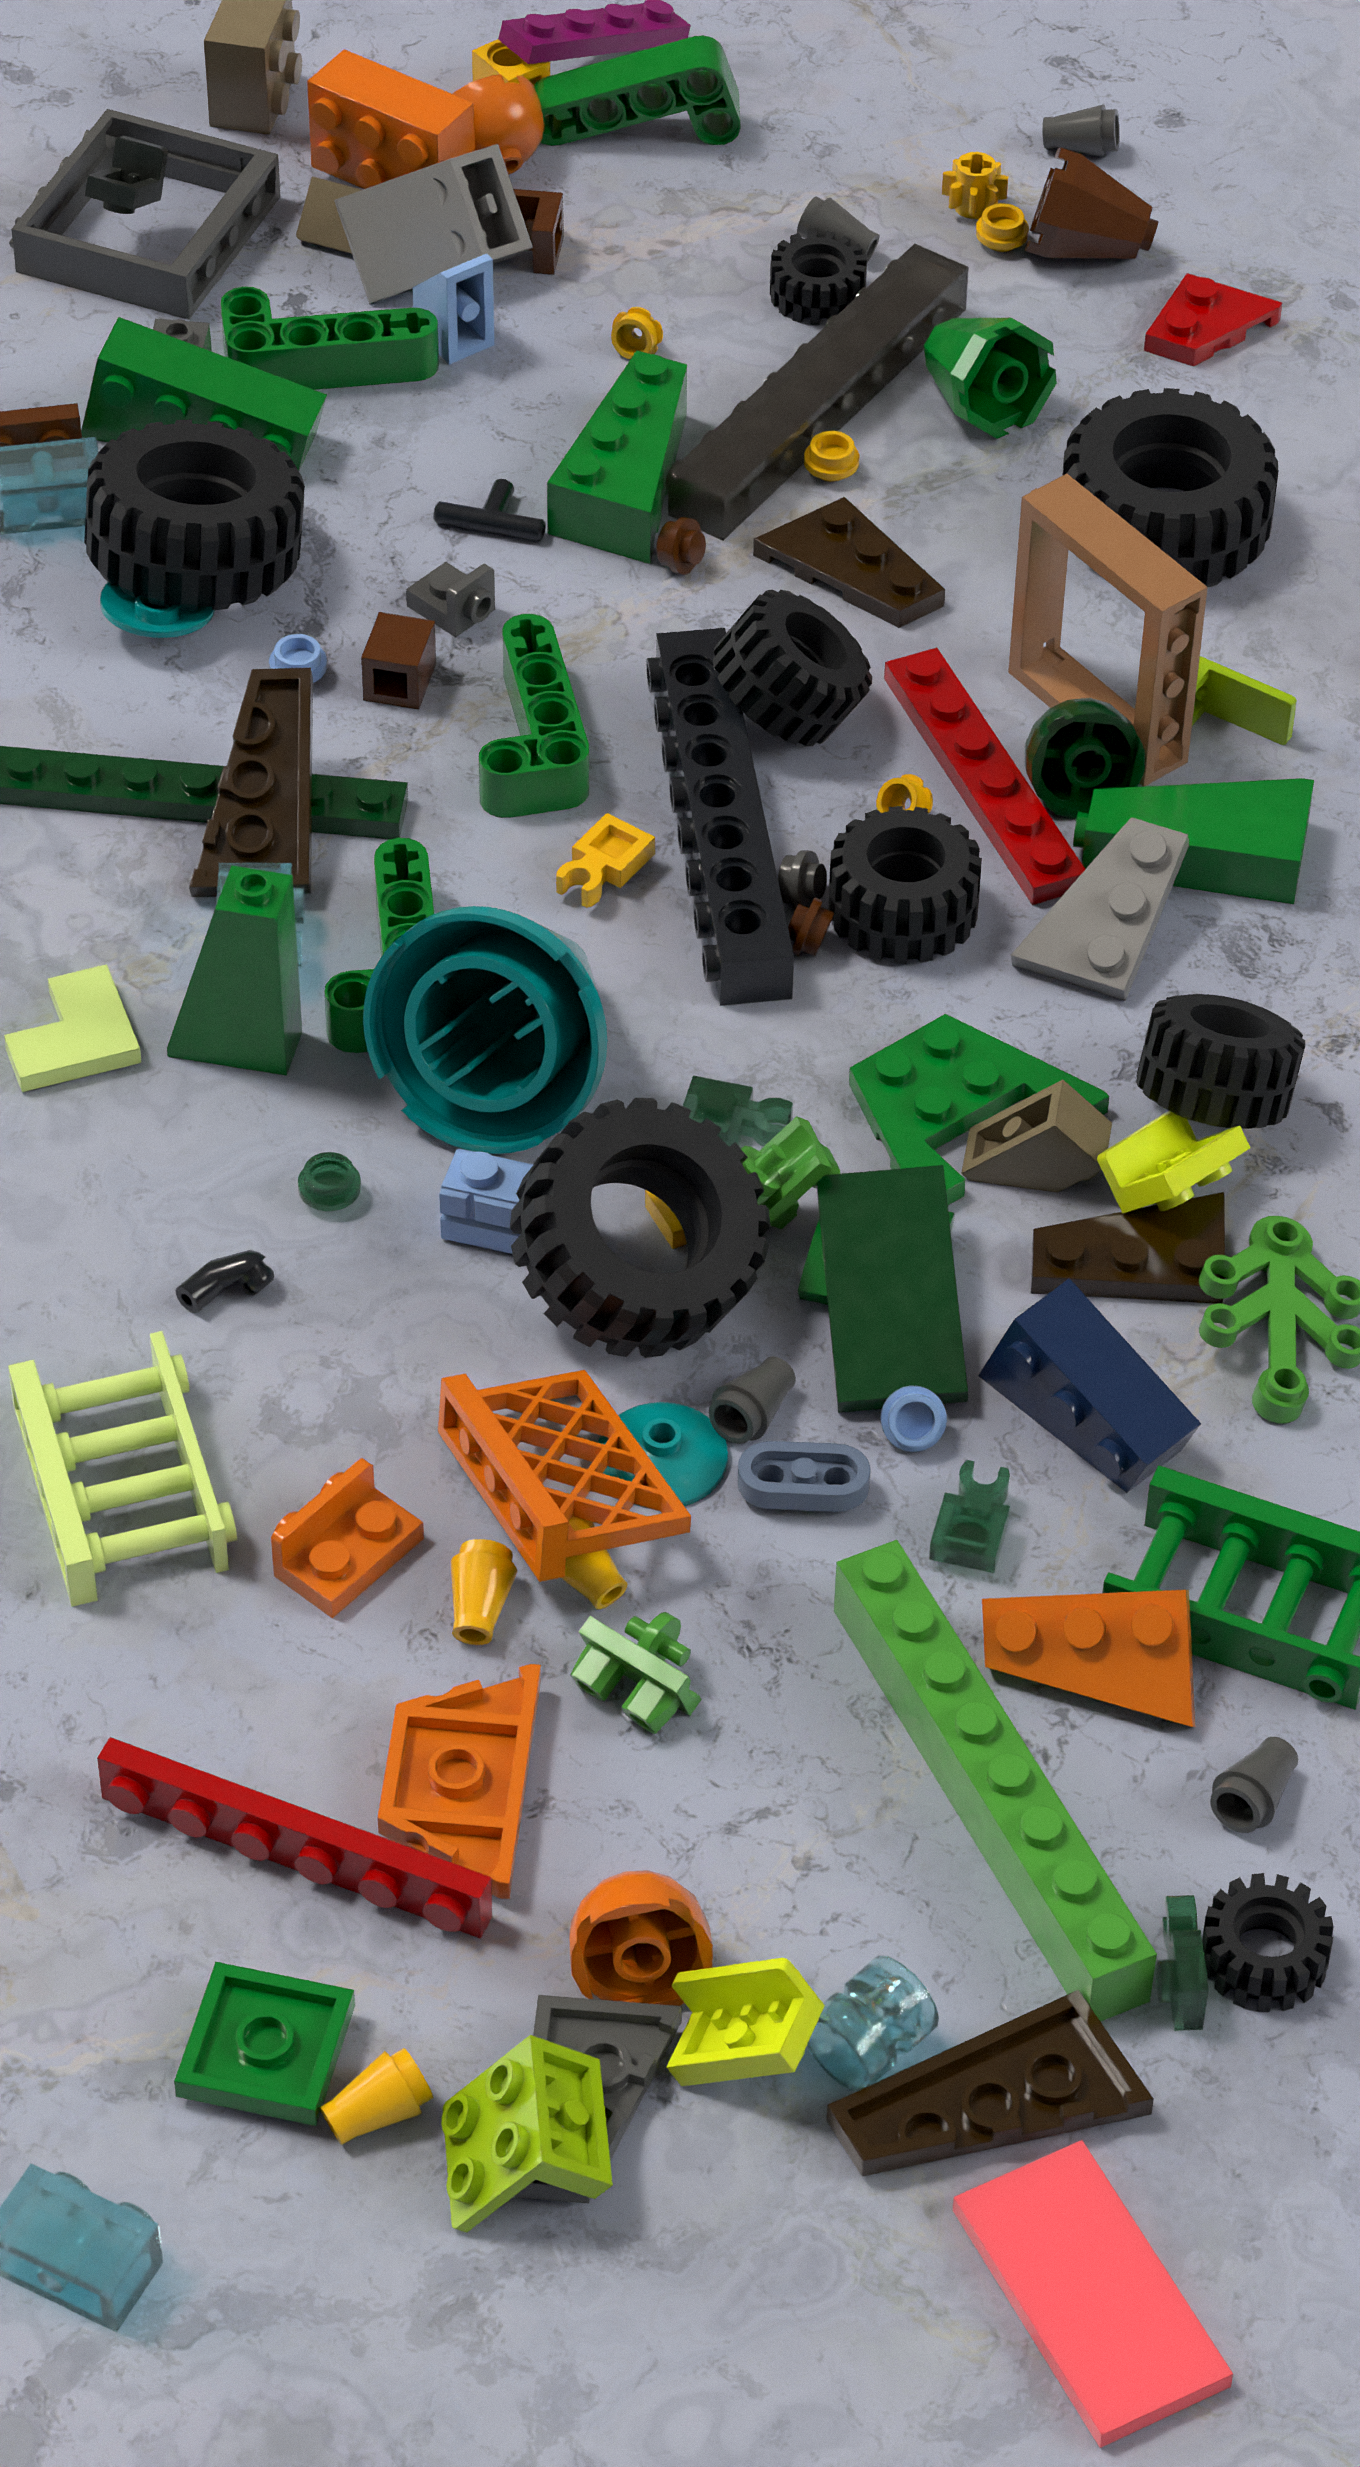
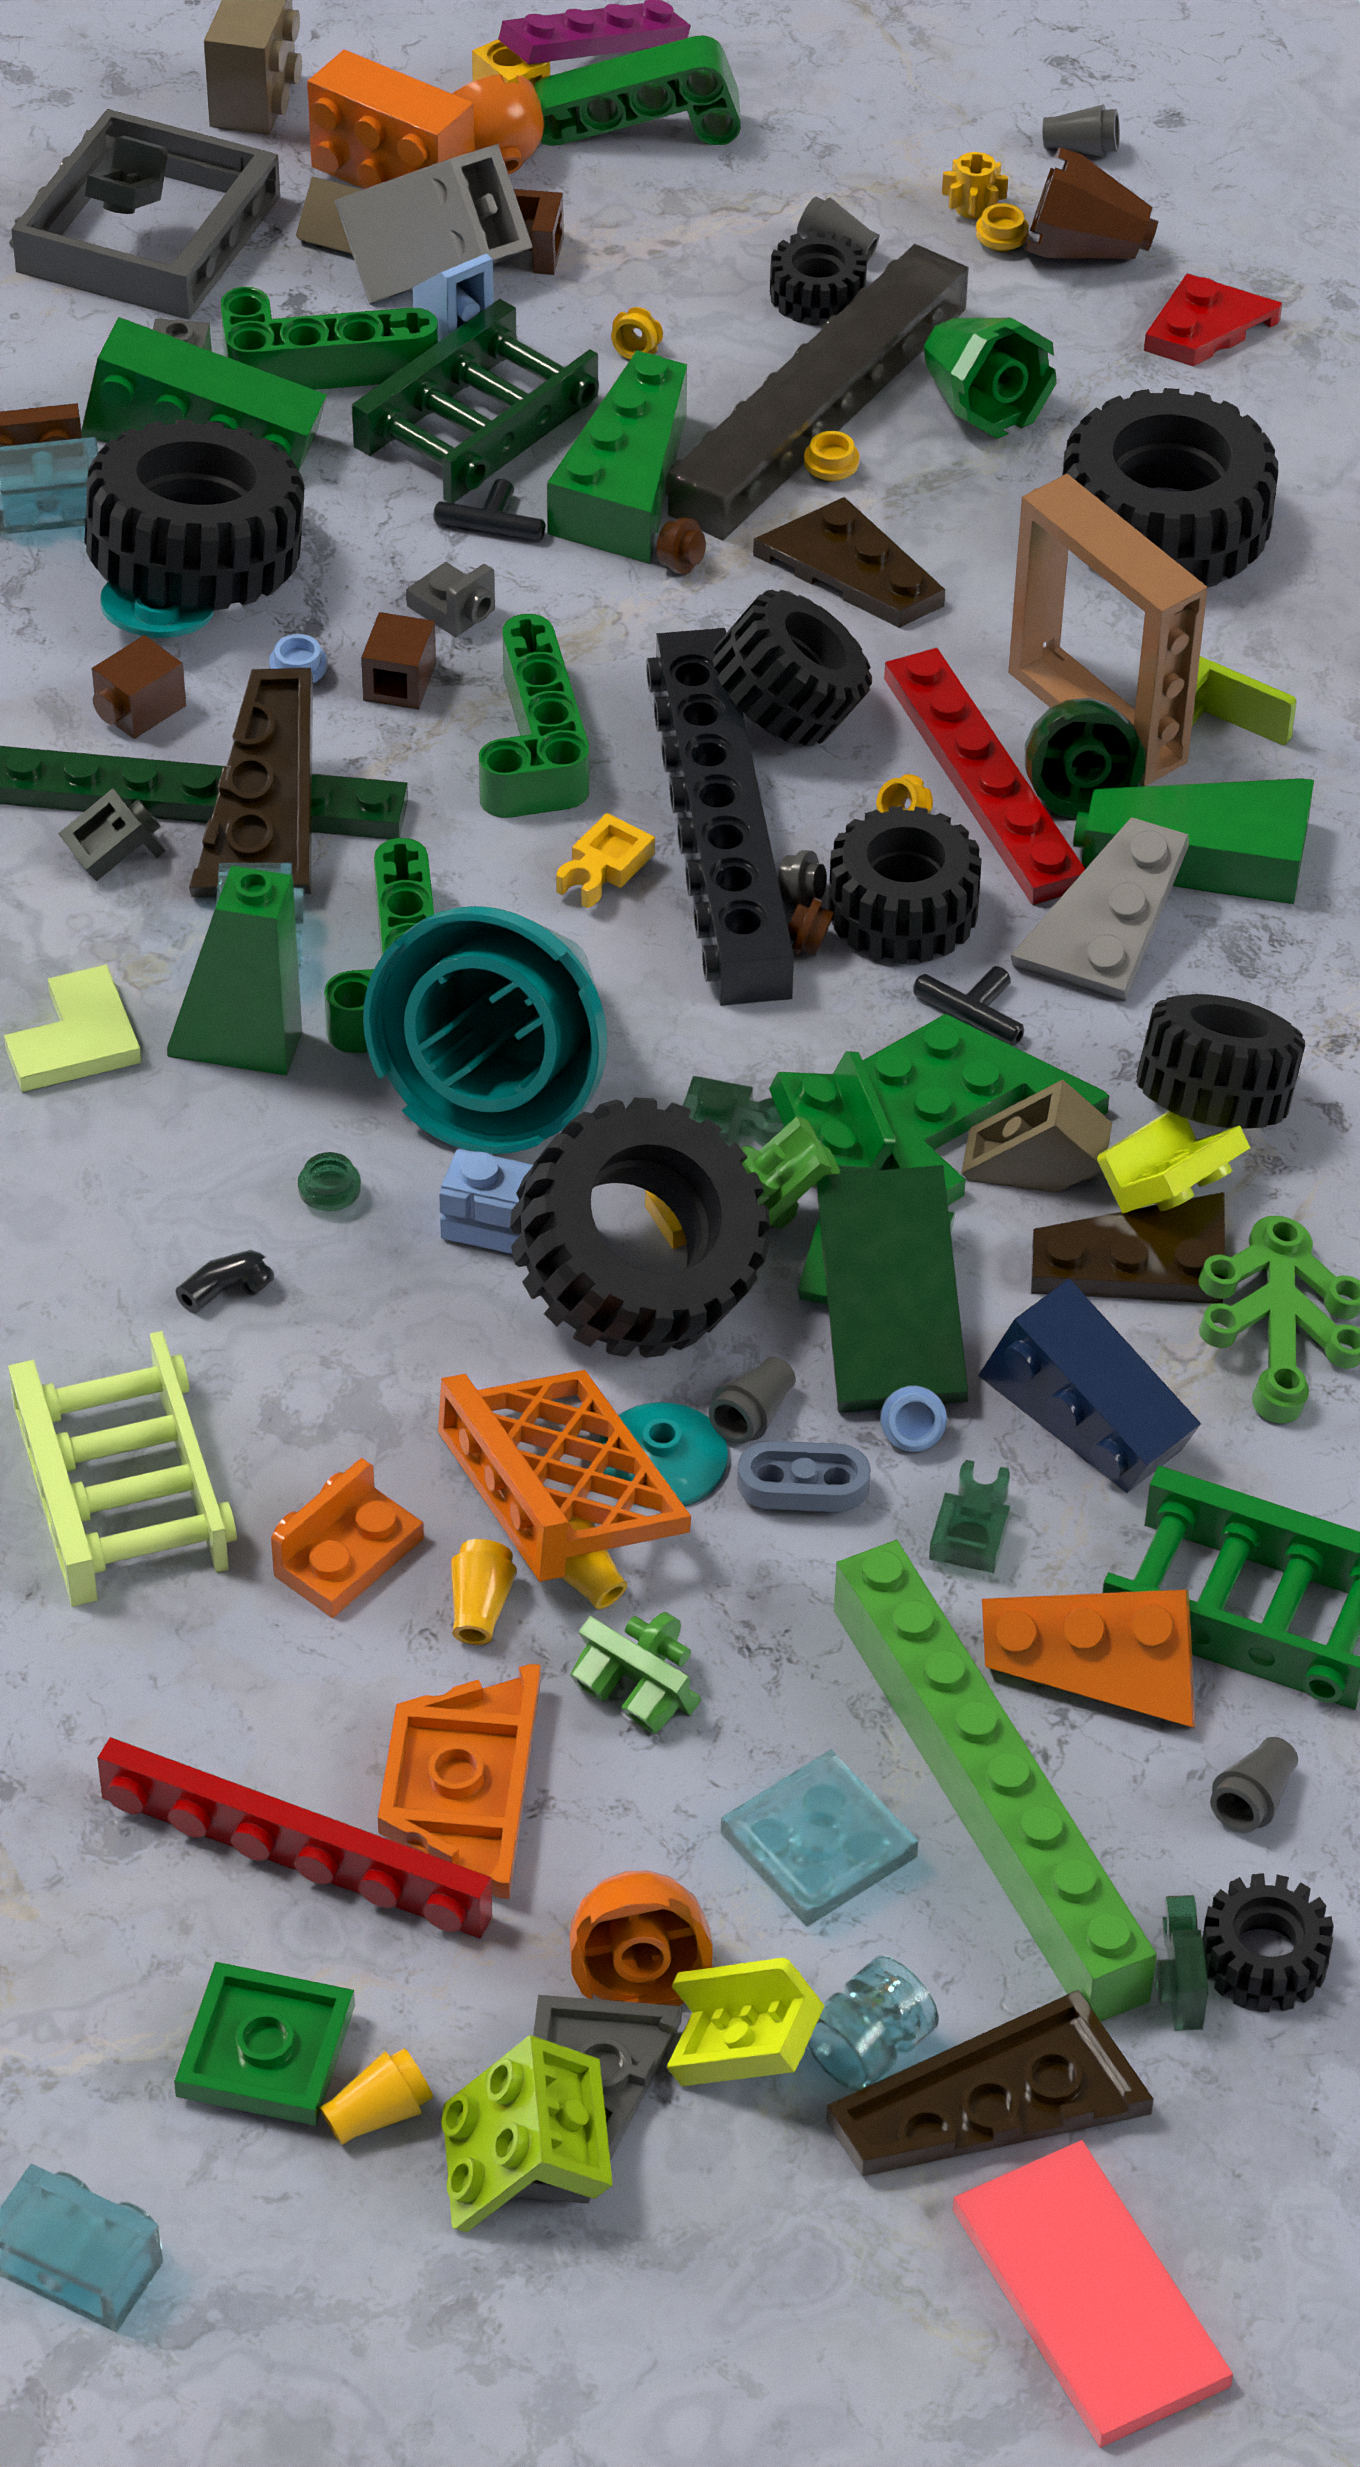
(110, 833): none -> pearl dark grey bracket
(138, 687): none -> reddish brown brick
(465, 361): none -> dark green fence
(819, 1837): none -> clear light blue plate
(841, 1112): none -> green bracket
(975, 1004): none -> black piece

